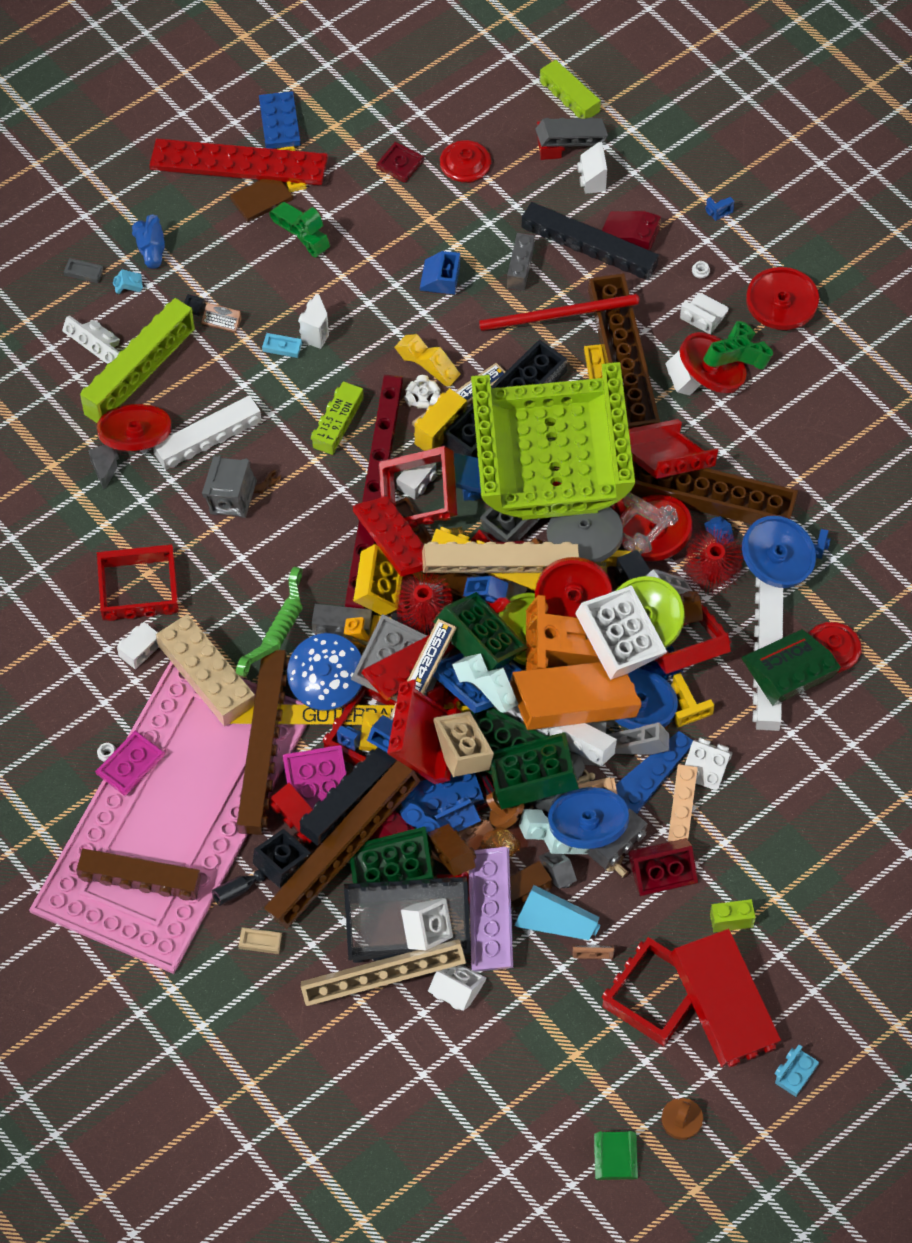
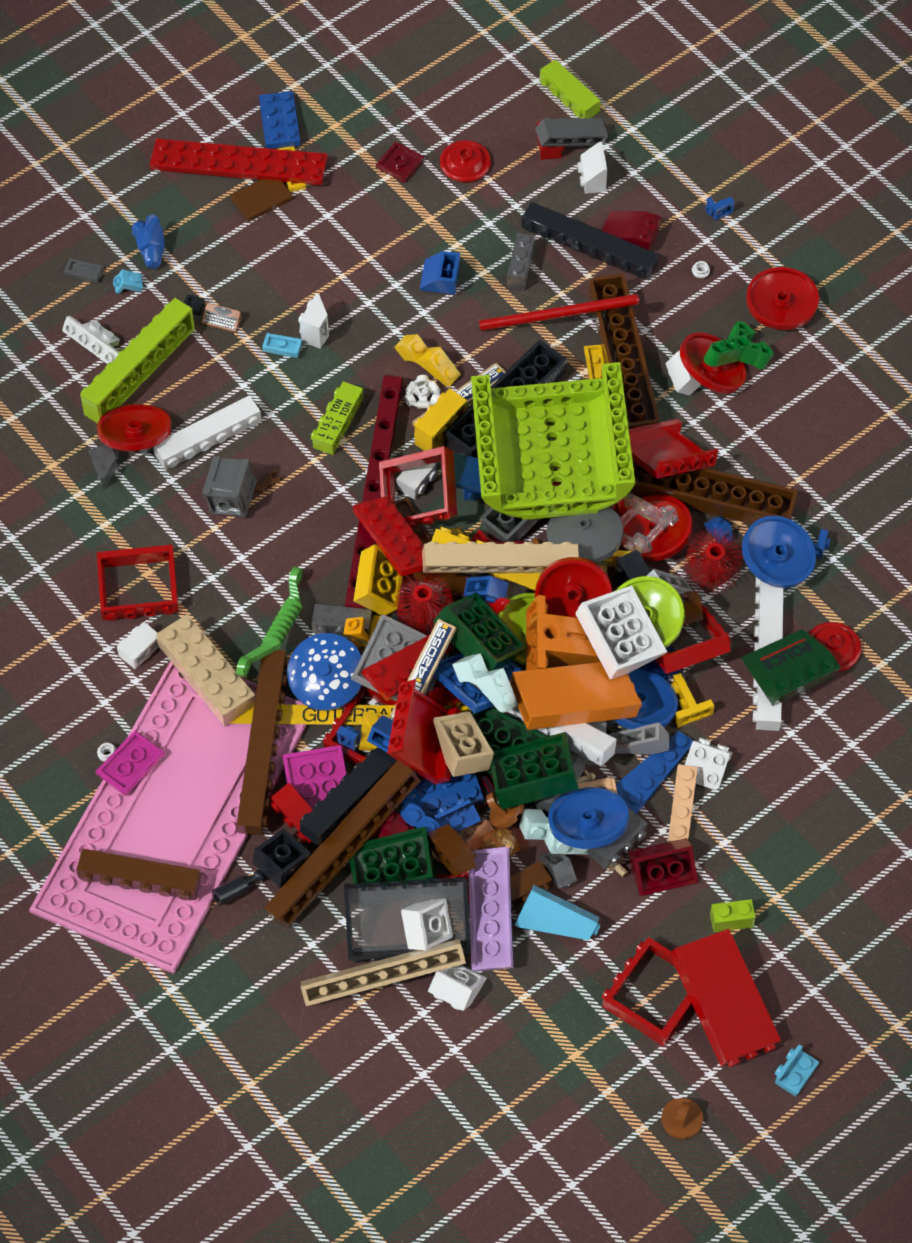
(260, 940): tan tile -> none
(302, 225): green beam -> none
(592, 951): nougat slope -> none
(615, 1155): green slope -> none
(703, 312): white bracket -> none

